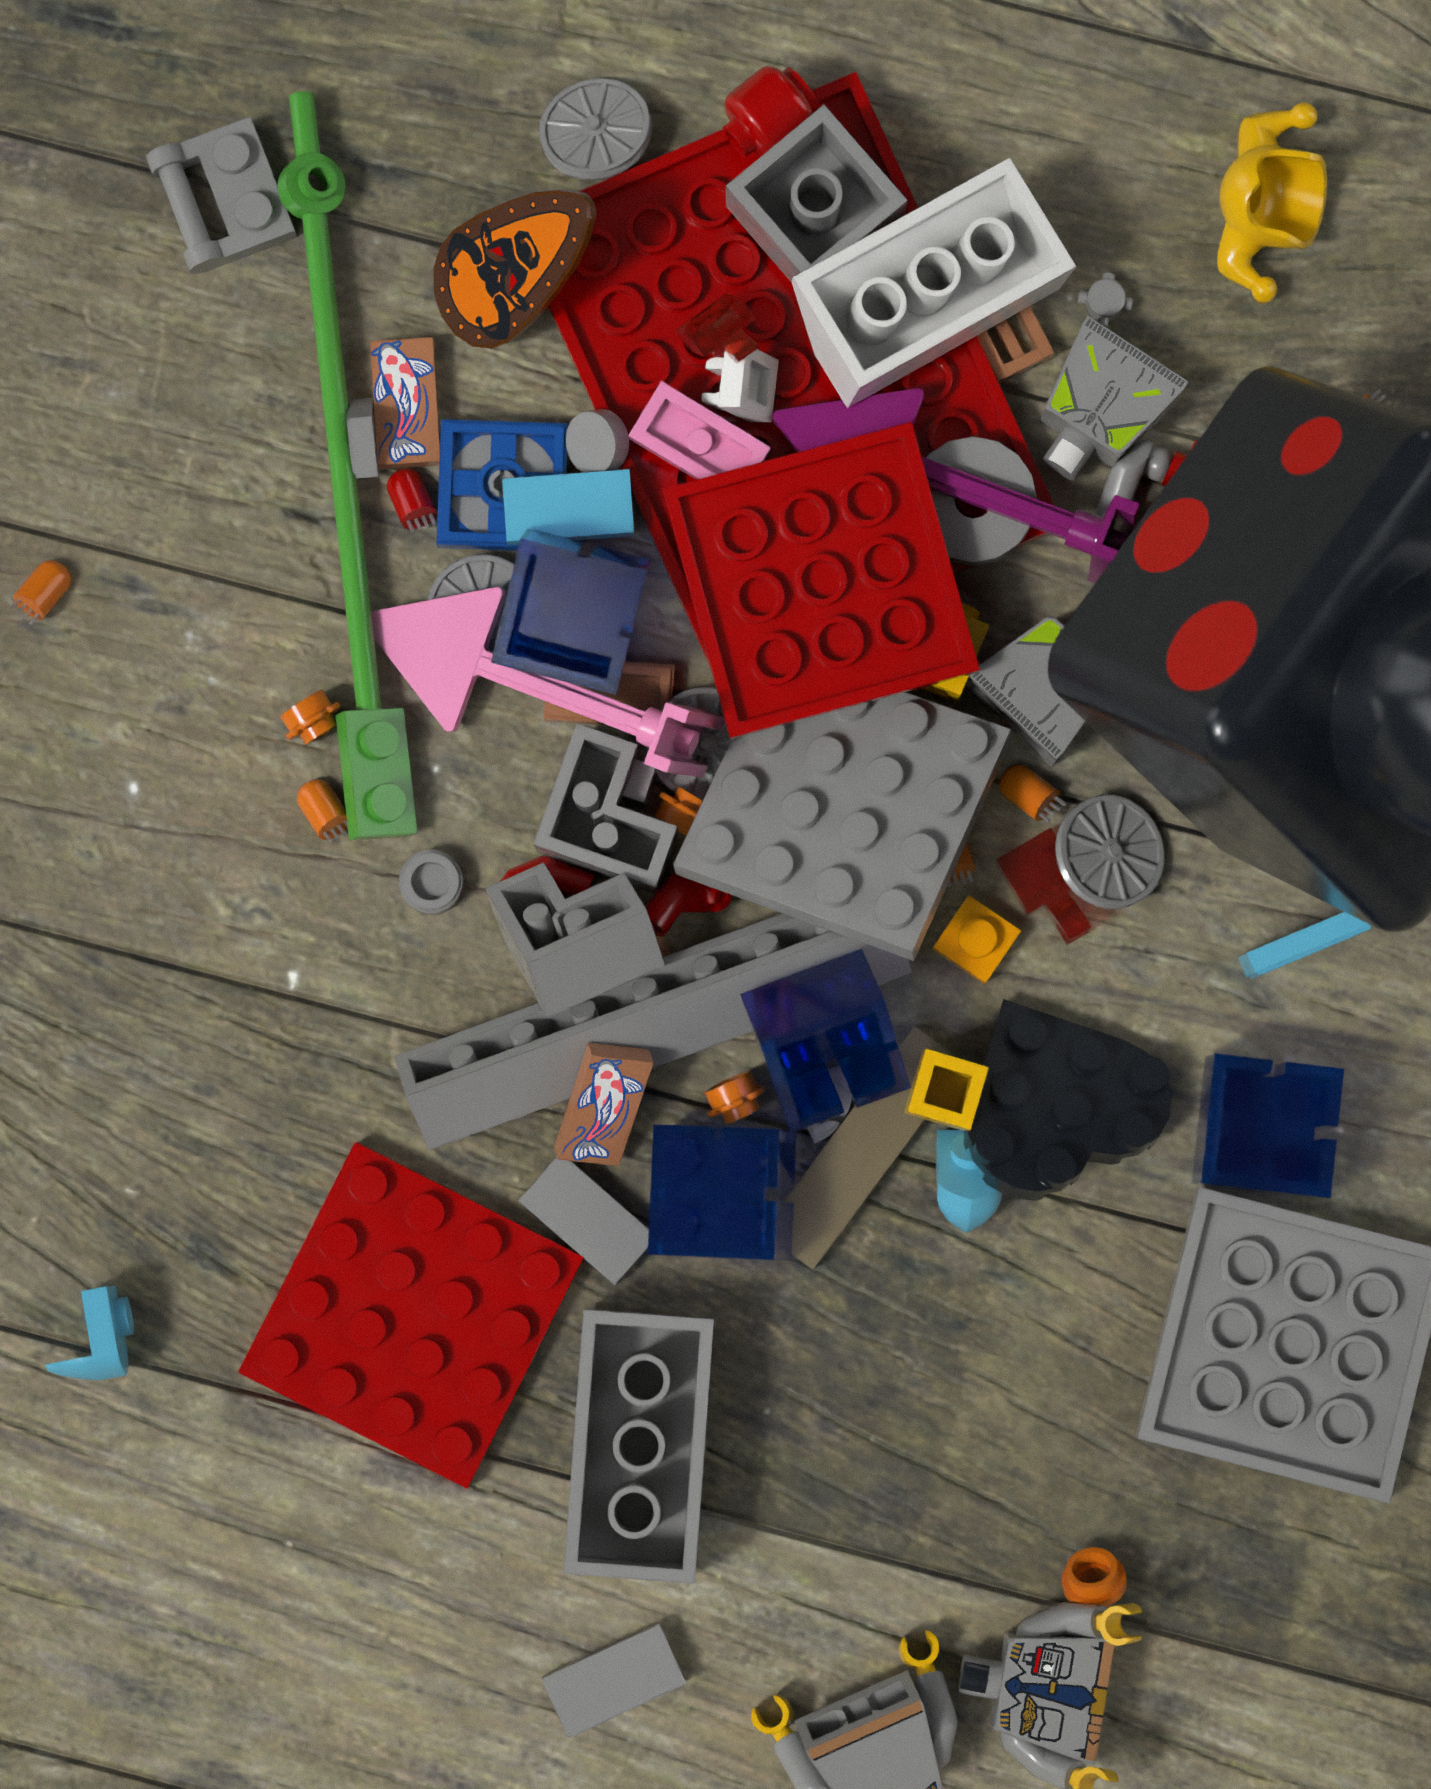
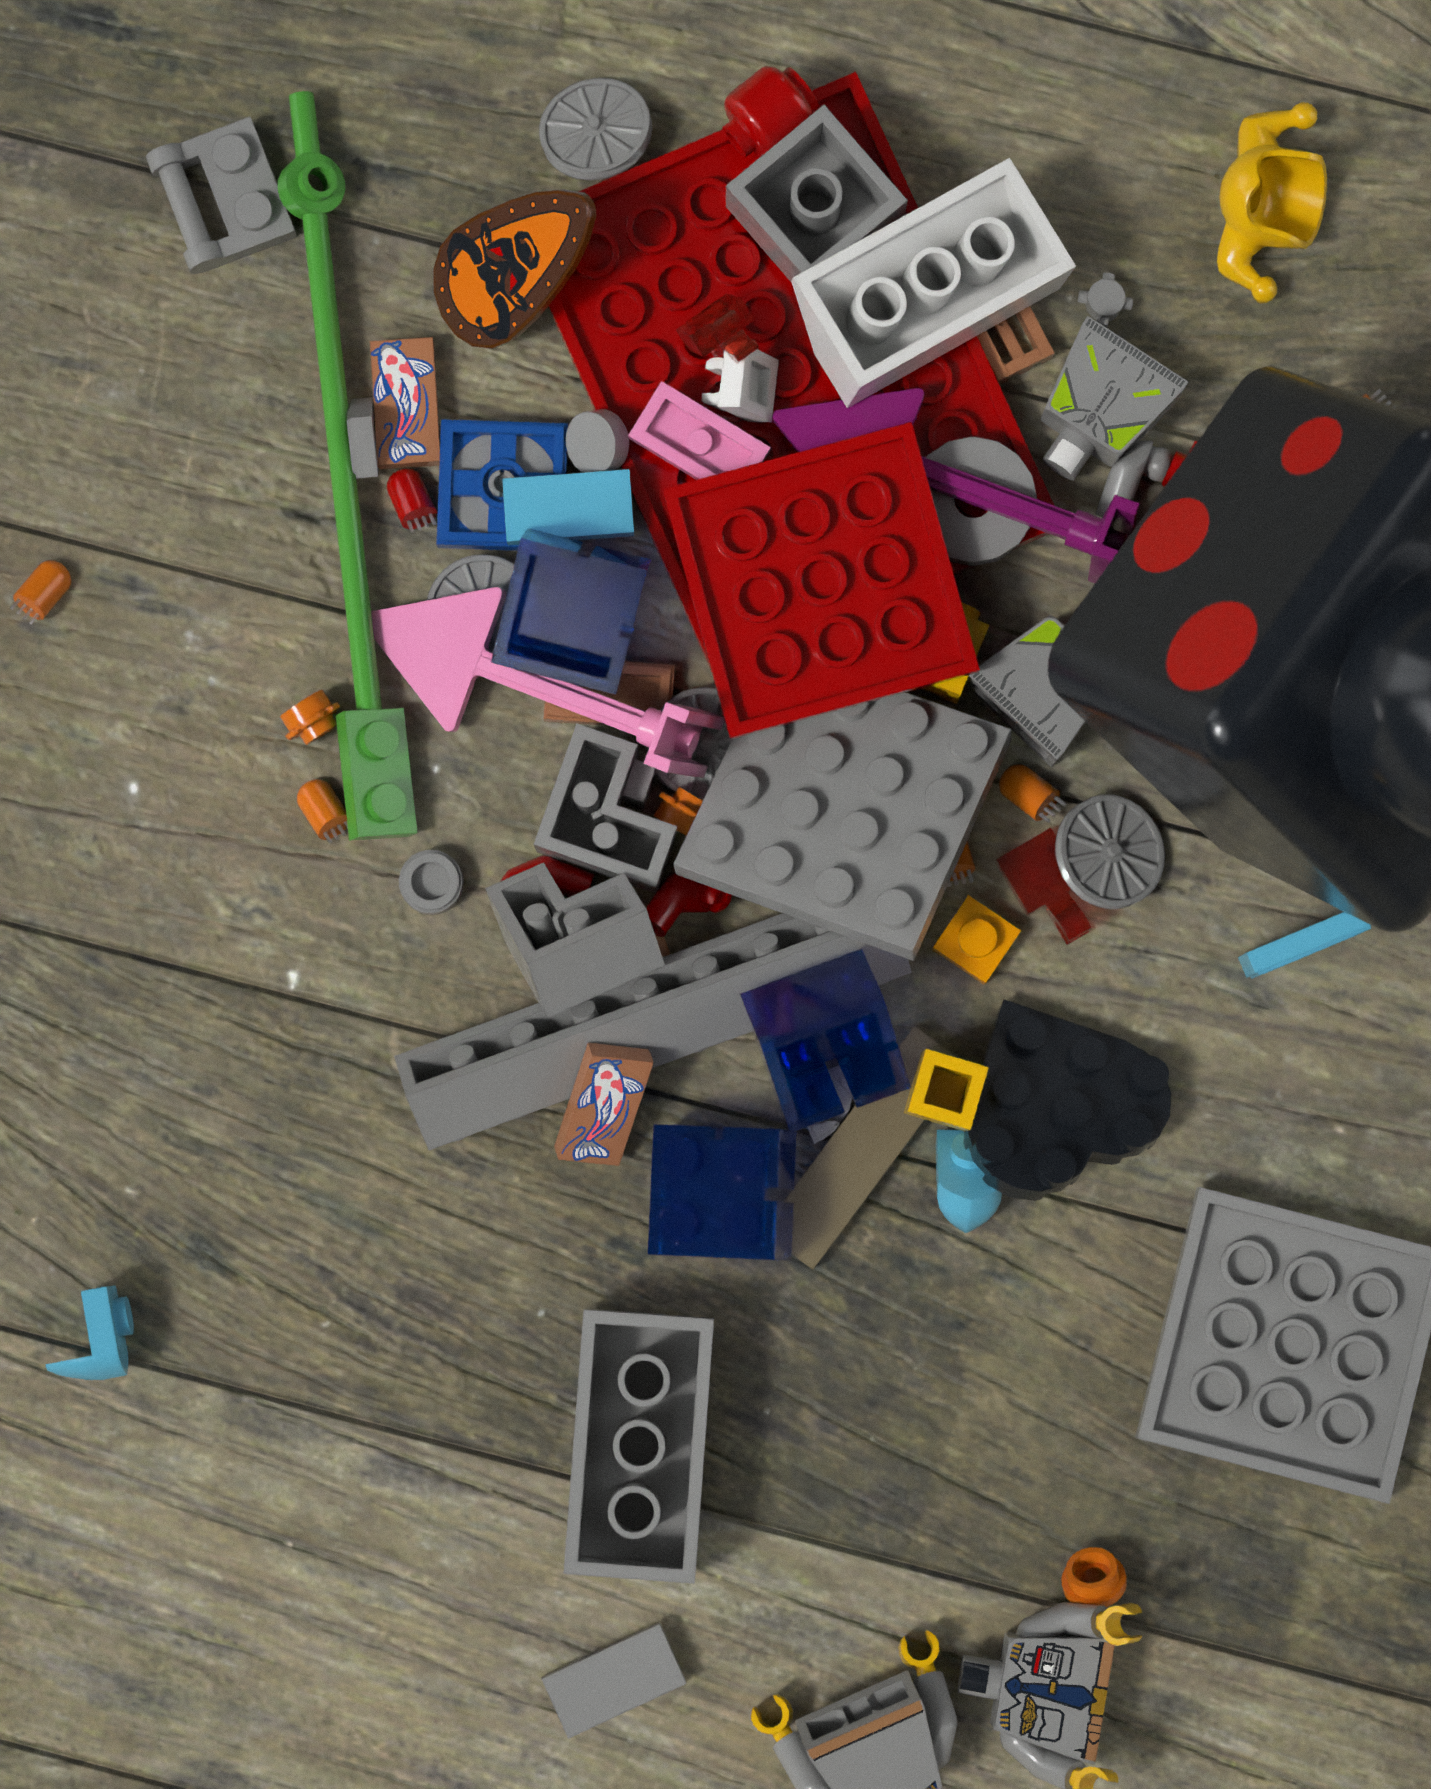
(411, 1315): red plate -> none
(587, 1218): light grey tile -> none
(734, 1097): orange plate -> none
(1262, 1128): clear blue piece -> none

